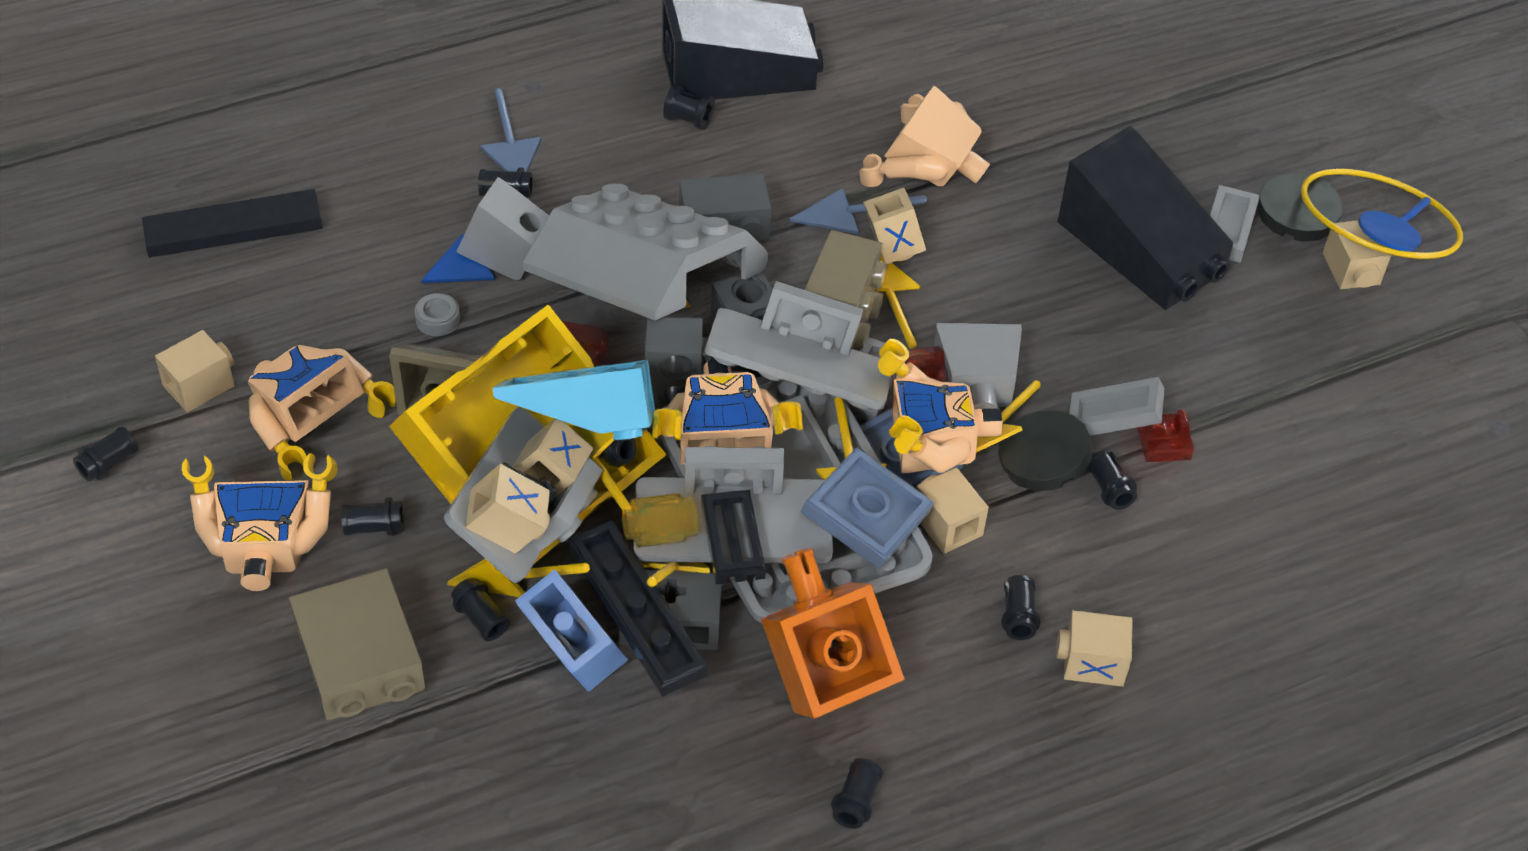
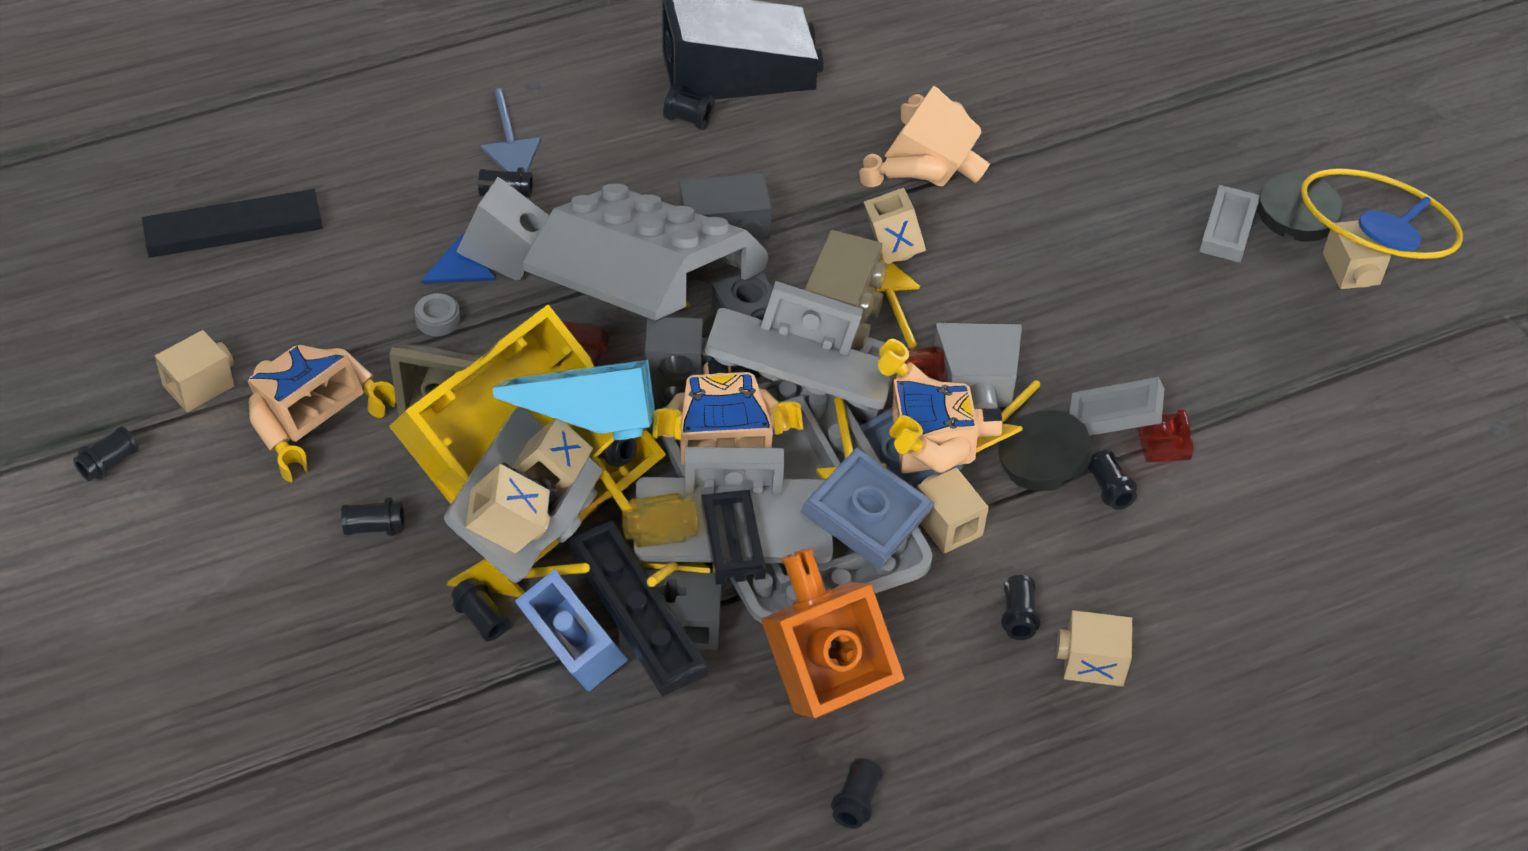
(261, 523): torso -> none
(357, 644): dark tan panel -> none
(836, 213): sand blue piece -> none
(1142, 220): black slope -> none

